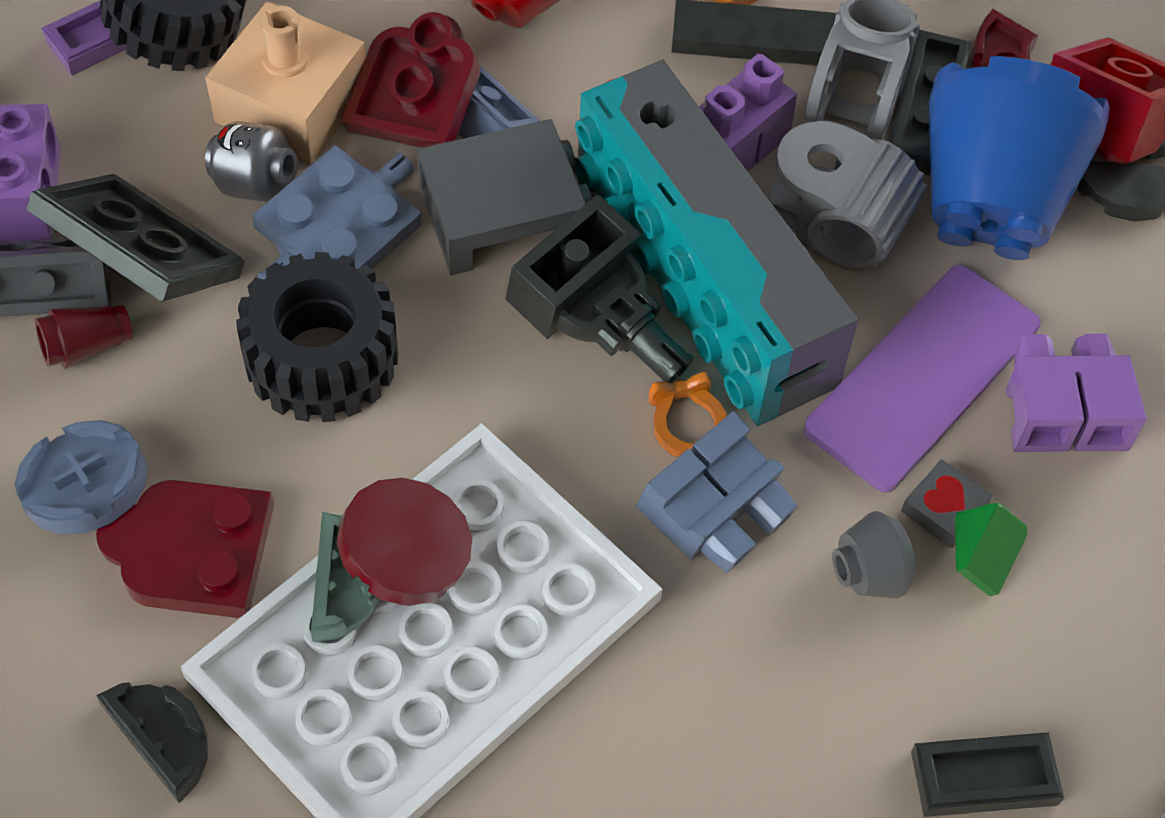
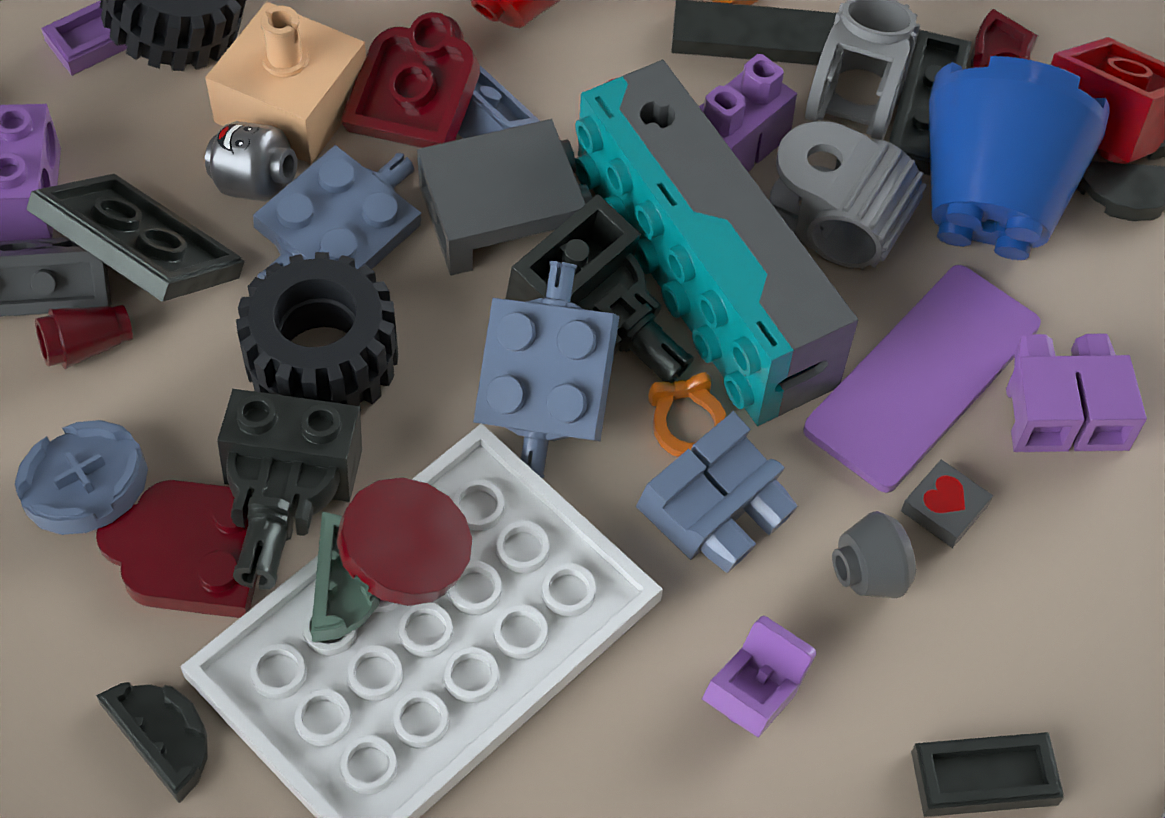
(284, 464): none -> pearl dark grey brick
(546, 368): none -> sand blue plate
(760, 676): none -> medium lavender bracket
(988, 545): green slope -> none

